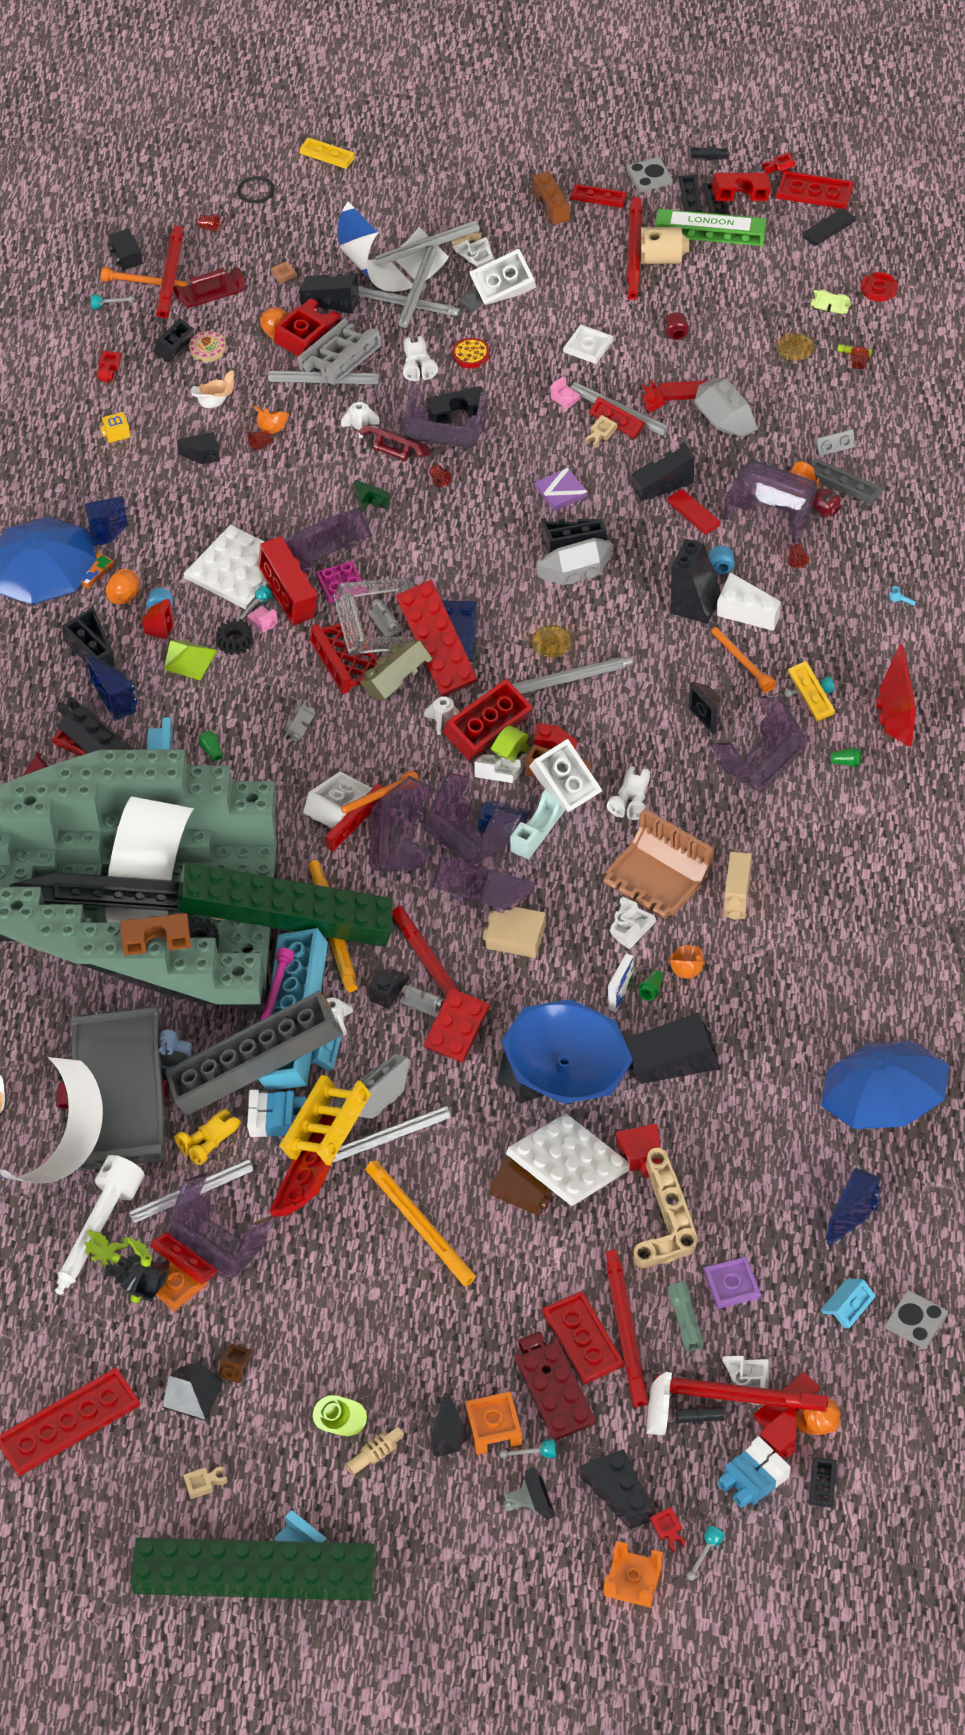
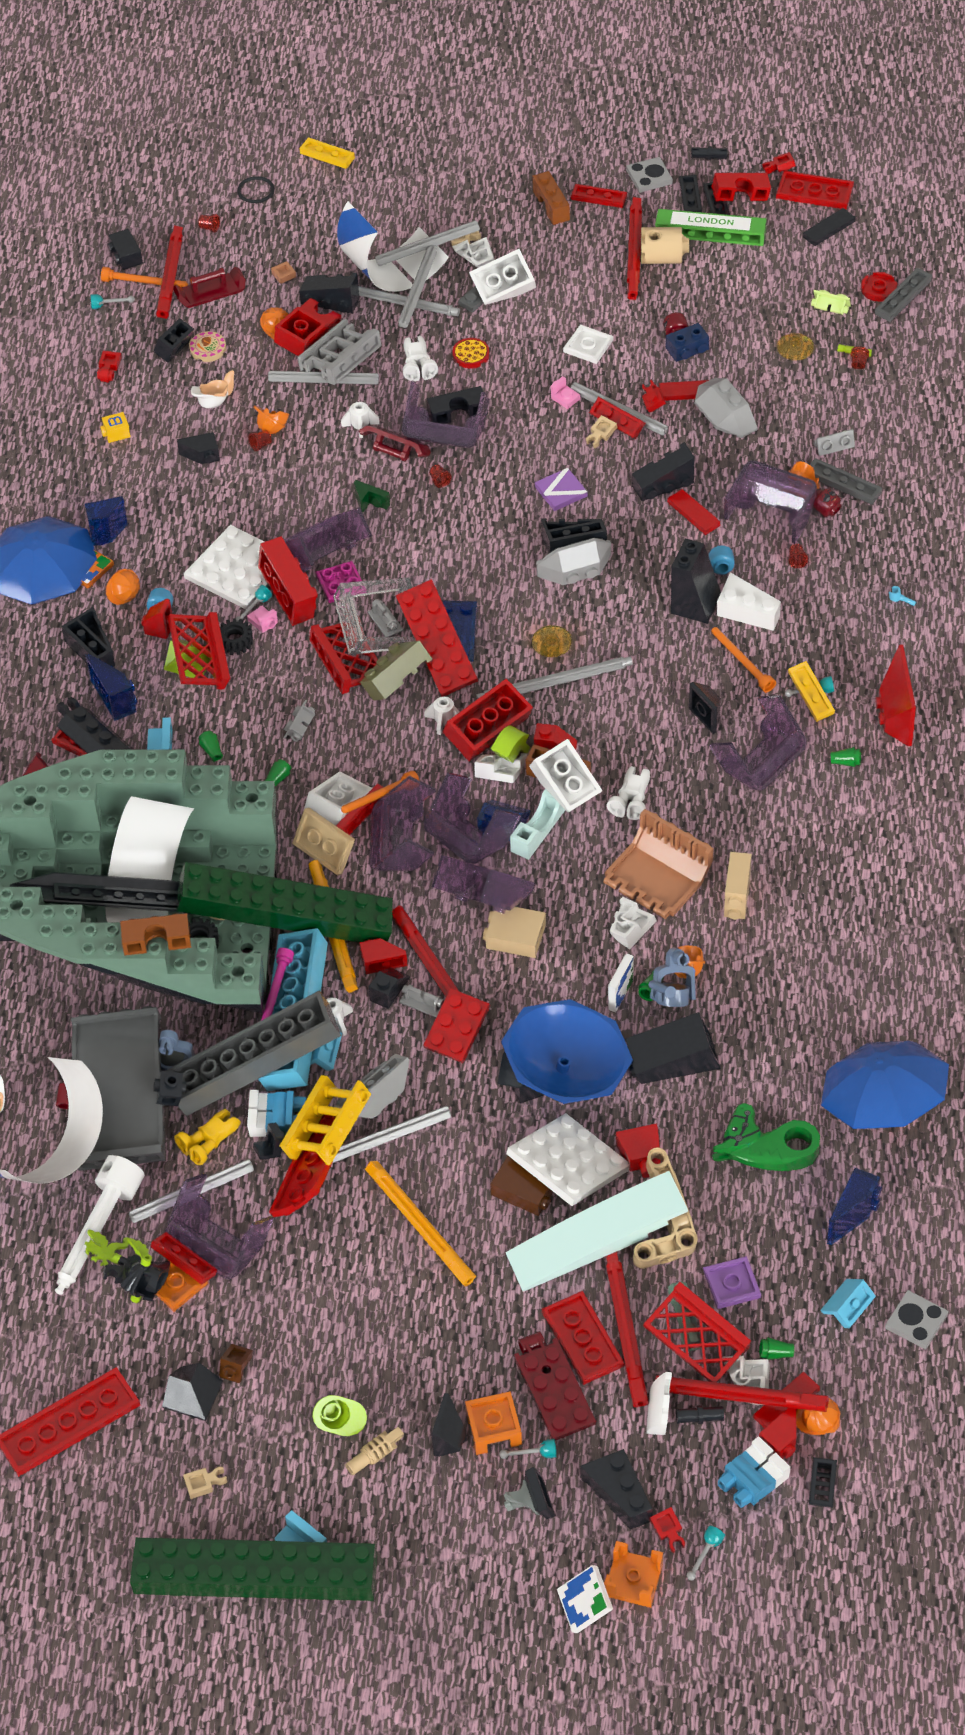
(169, 1088): none -> black brick
(215, 651): none -> red fence
(270, 1147): none -> black bracket
(279, 771): none -> green cone
(323, 841): none -> tan tile
(381, 955): none -> red slope
(584, 1599): none -> tile
(597, 1231): none -> light aqua slope
(673, 993): none -> sand blue piece
(687, 342): none -> dark blue brick
(708, 1317): none -> red fence
(766, 1150): none -> green animal
(775, 1349): none -> green cone
(903, 294): none -> dark grey plate

